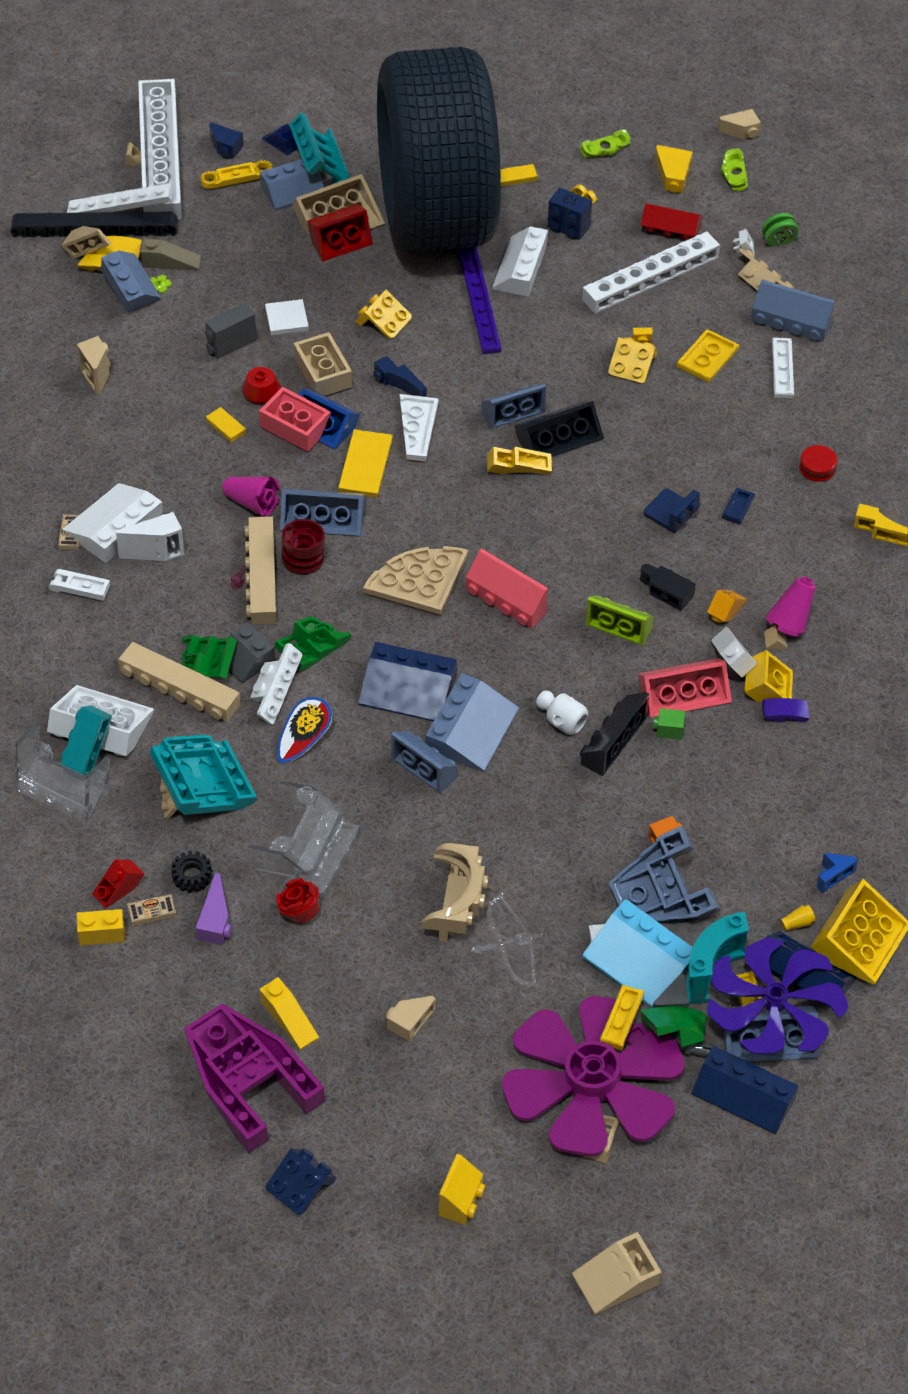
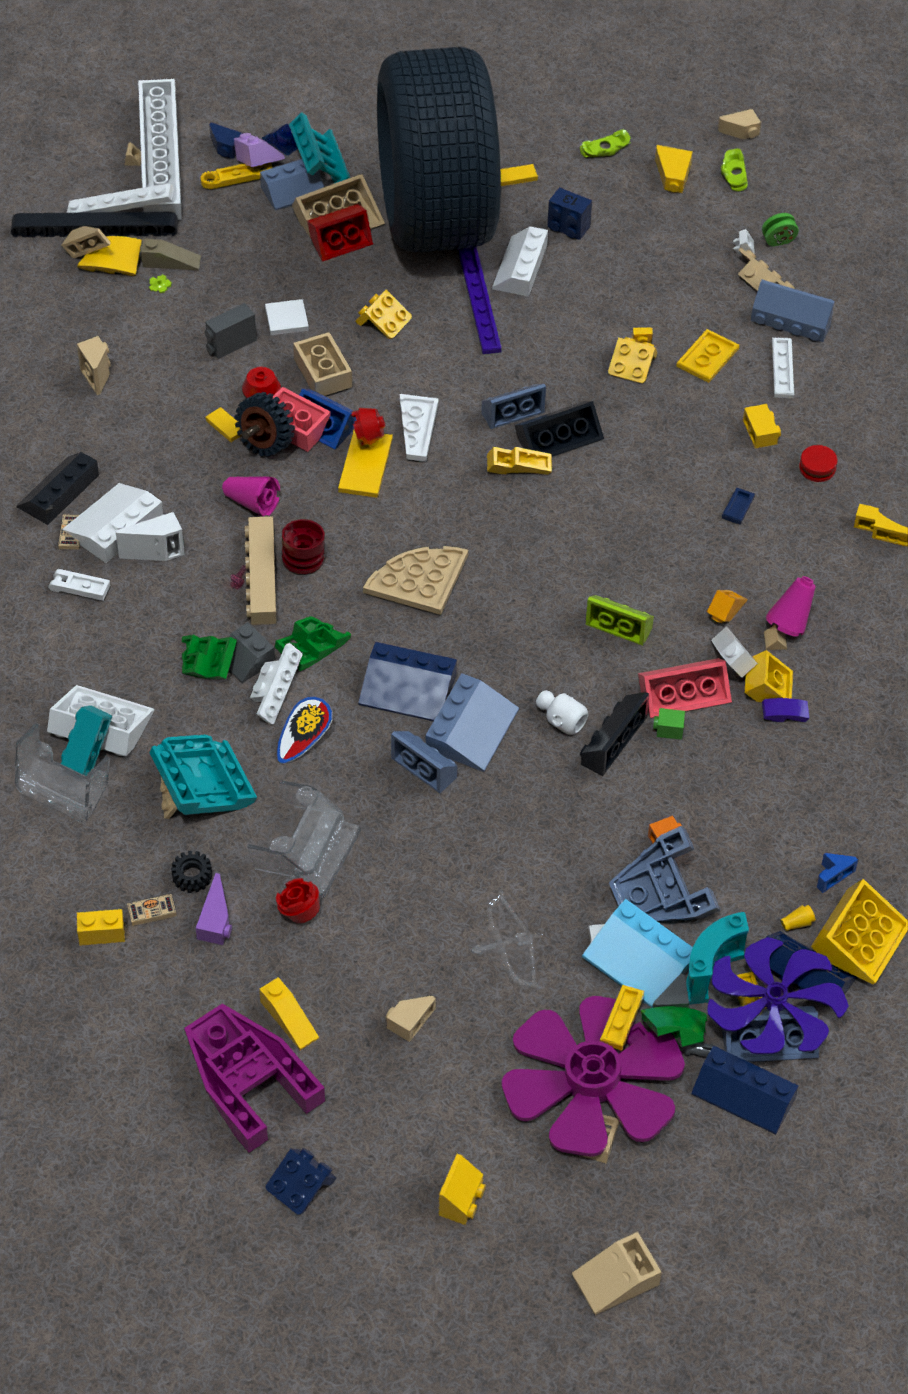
(60, 487): none -> black slope
(118, 881): red slope -> none
(128, 280): sand blue slope -> none
(179, 682): tan brick -> none
(255, 151): none -> lavender slope
(264, 424): none -> wheel
(332, 510): sand blue slope -> none
(368, 425): none -> red cone
(398, 377): dark blue slope -> none
(462, 893): tan piece -> none
(507, 589): coral slope -> none
(581, 190): yellow piece -> none
(650, 272): white brick -> none
(667, 586): black hinge -> none
(671, 221): red slope -> none
(672, 509): dark blue bracket -> none
(761, 426): none -> yellow brick

